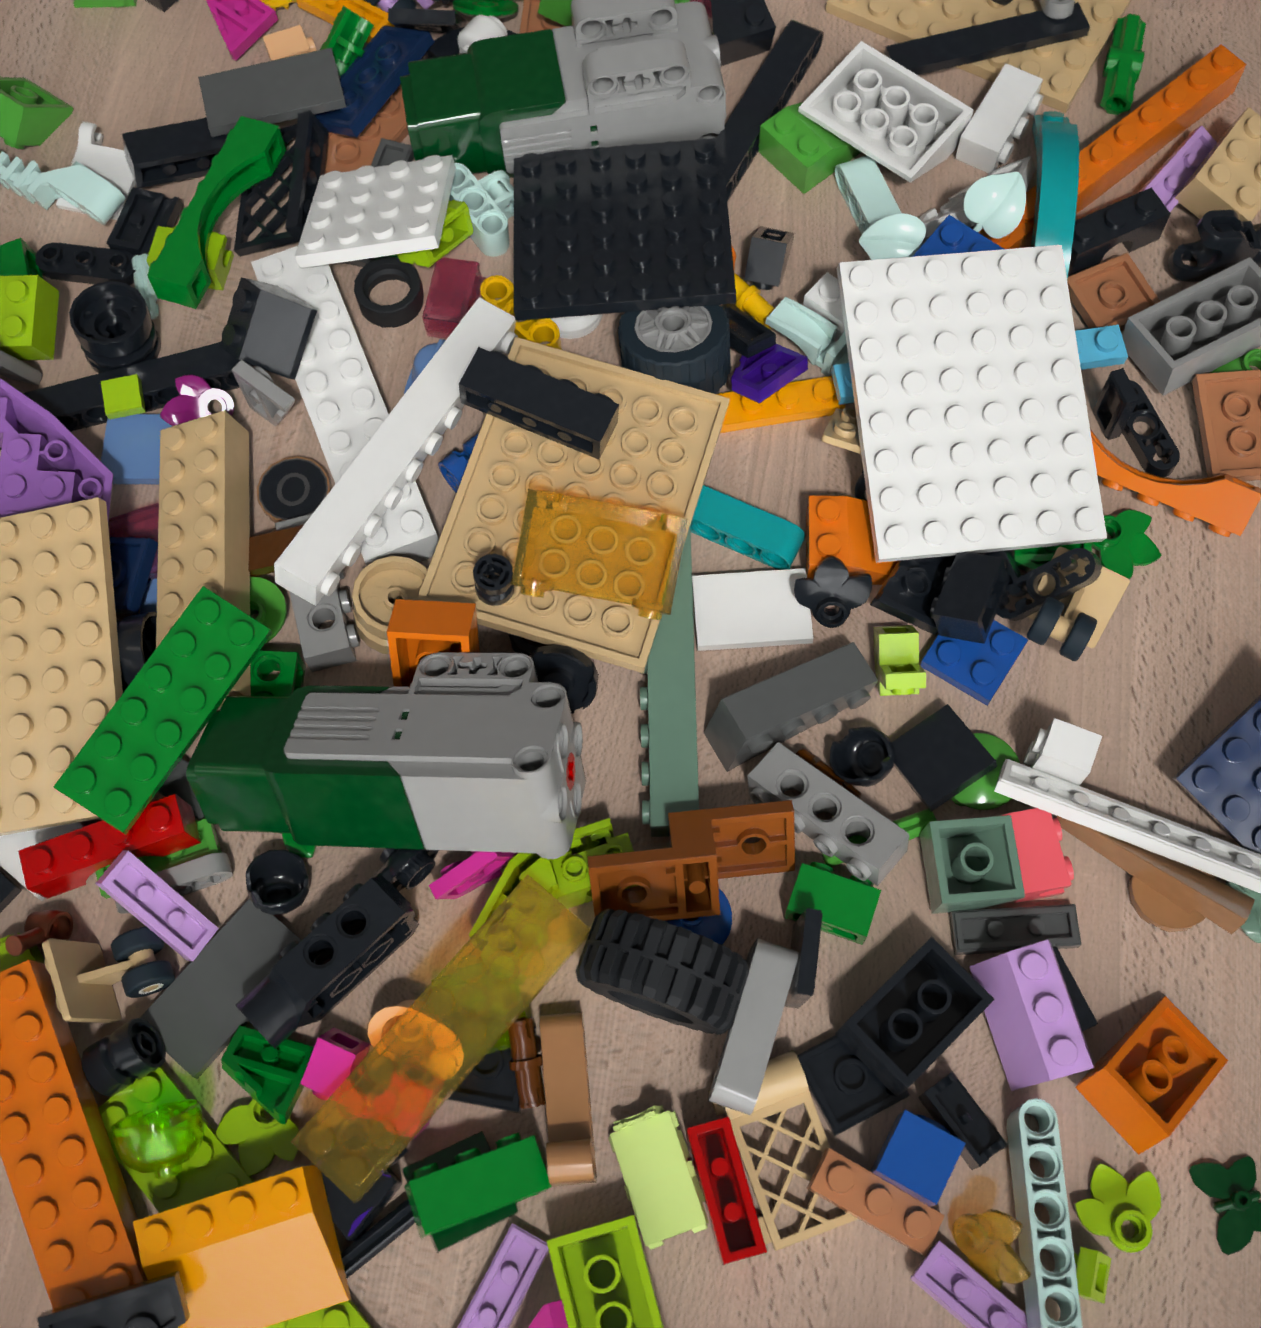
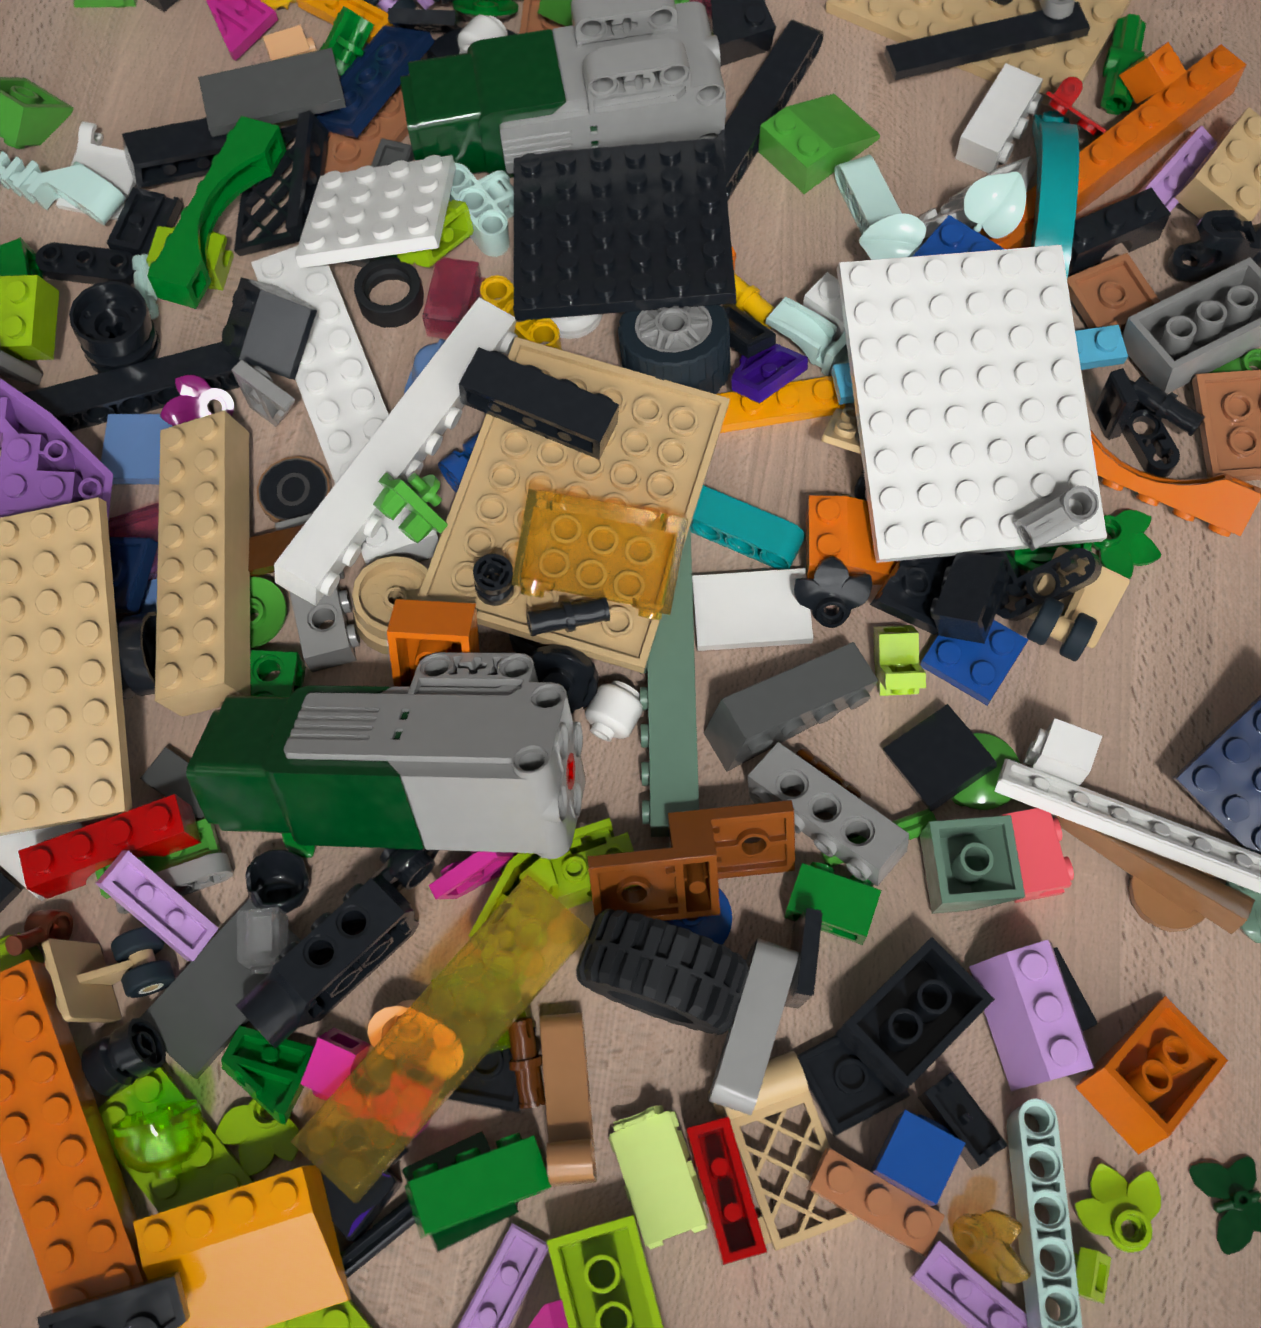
(123, 396): lime tile -> none
(163, 710): green plate -> none
(261, 938): none -> clear brick
(399, 495): none -> bright green hips
(567, 616): none -> black pin
(614, 711): none -> white head
(768, 257): black slope -> none
(862, 756): black hair -> none
(888, 113): white slope -> none
(1014, 928): dark grey tile -> none
(1056, 517): none -> light grey piece
(1064, 99): none -> red hinge
(1152, 73): none -> orange brick
(1167, 406): none -> black pin

